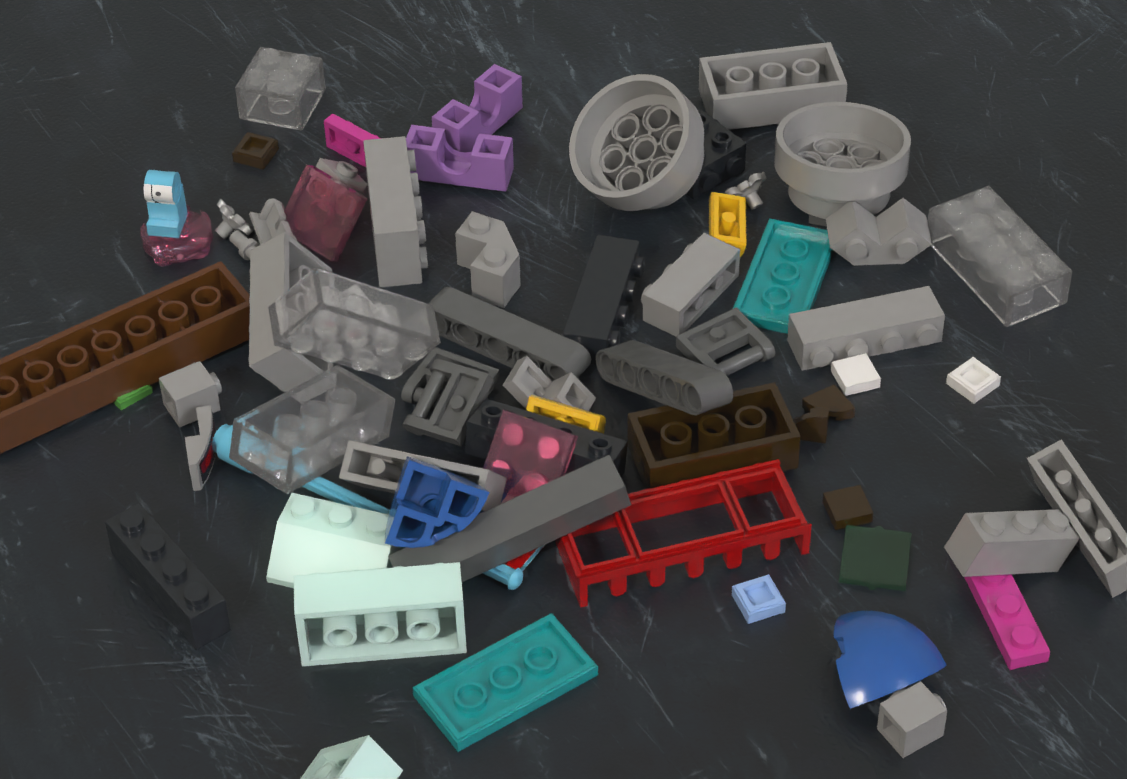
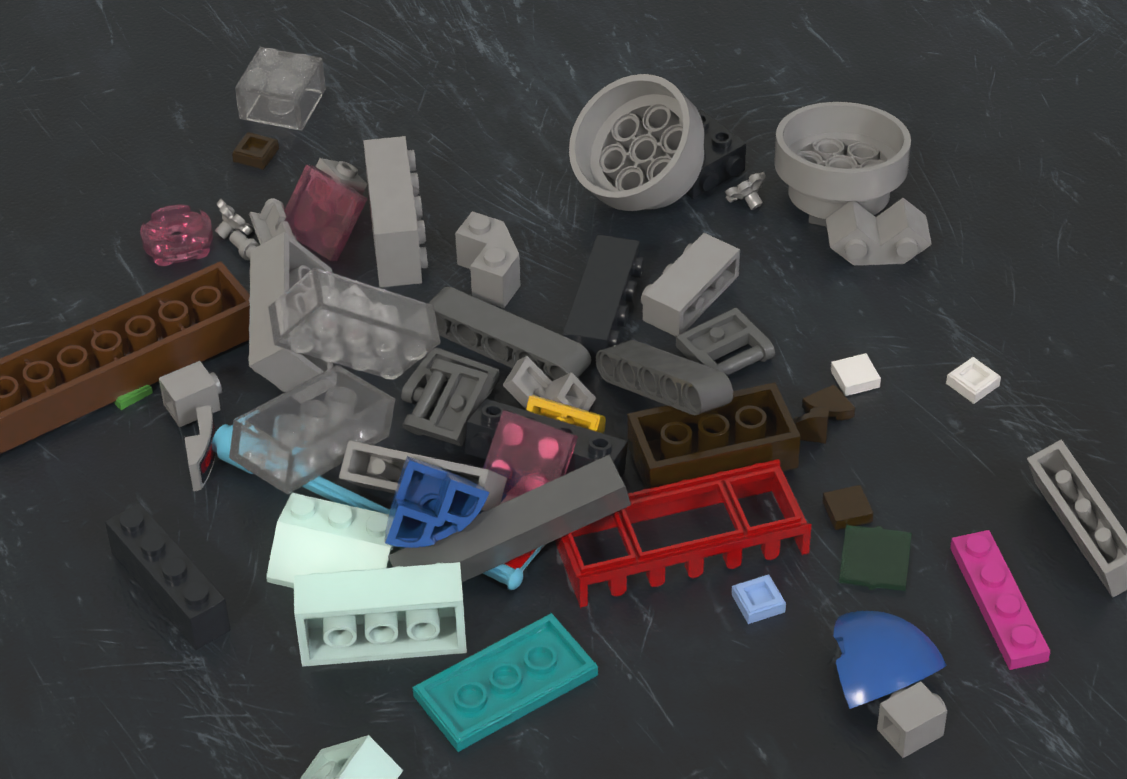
(165, 203): medium azure leg -> none
(346, 138): dark pink plate -> none
(484, 167): medium lavender arch -> none
(494, 102): medium lavender arch -> none
(728, 219): yellow brick -> none
(769, 84): light grey brick -> none
(784, 274): teal tile -> none
(865, 326): light grey brick -> none
(998, 256): clear brick -> none
(1011, 542): light grey brick -> none

